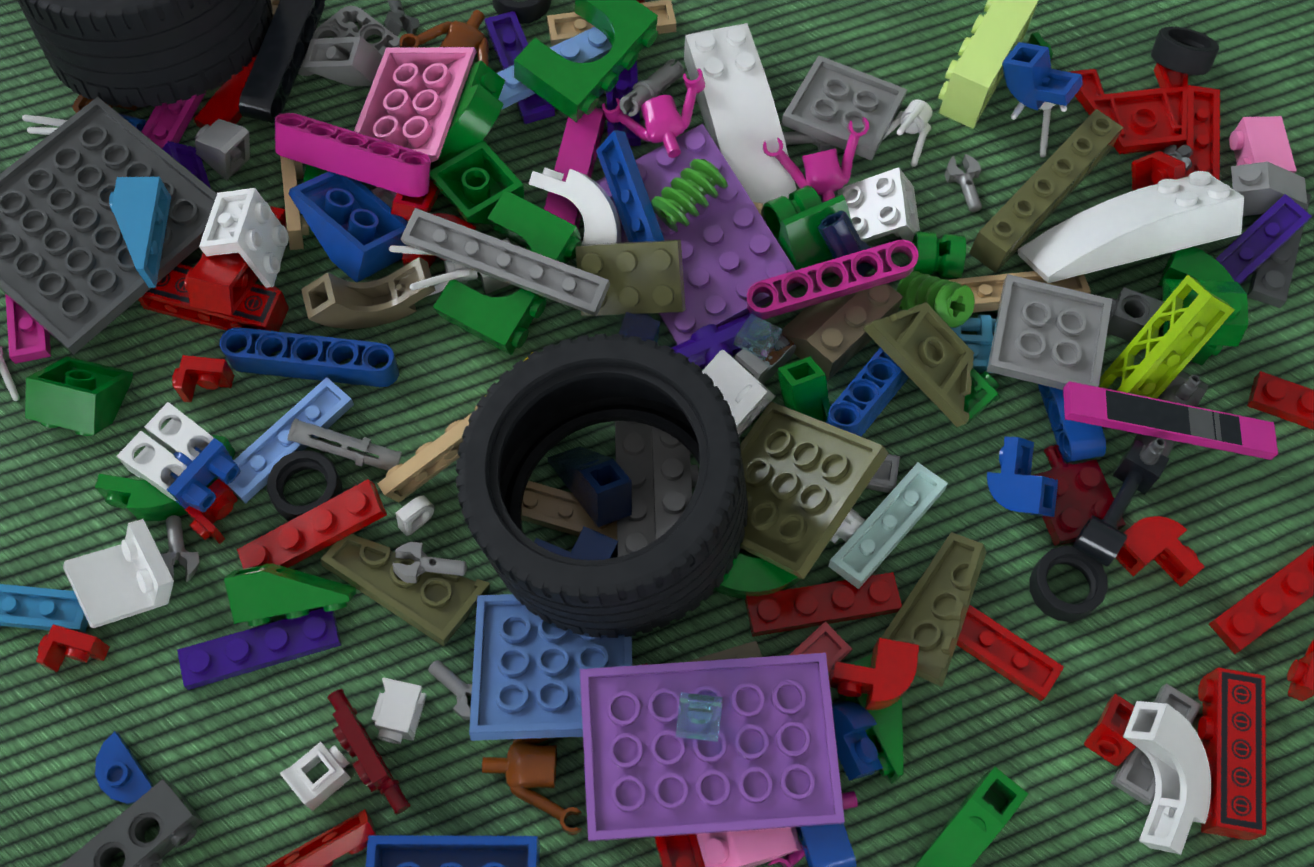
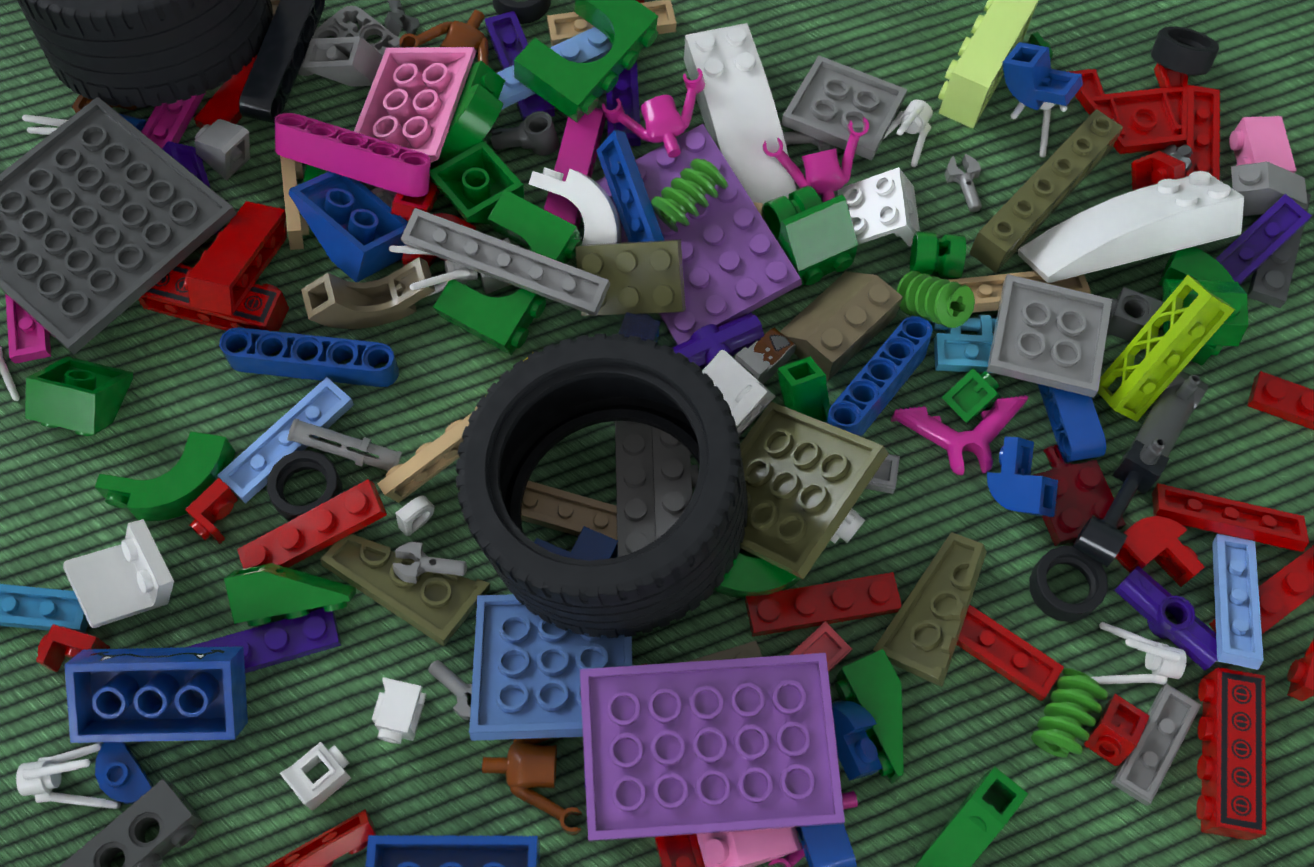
(45, 774): none -> white plant
(142, 215): dark azure slope -> none
(156, 694): none -> blue brick
(176, 551): light grey bar -> none
(190, 468): hips -> none
(204, 372): red bracket -> none
(246, 226): white bracket -> none
(357, 742): dark red plate -> none
(534, 133): none -> dark grey pin
(596, 483): dark blue slope -> none
(651, 87): light grey pin -> none
(699, 716): clear light blue plate -> none
(757, 336): clear light blue plate -> none
(843, 238): dark blue piece -> none
(844, 267): dark pink beam -> none
(887, 525): light aqua plate -> none
(887, 678): red brick -> none
(929, 356): olive wing -> none
(956, 442): none -> dark pink piece
(1068, 713): none -> bright green piece
(1153, 600): none -> dark purple piece
(1159, 658): none -> white plant
(1169, 420): tile -> none
(1179, 772): white arch -> none
(1231, 517): none -> red plate
(1237, 602): none -> light blue plate

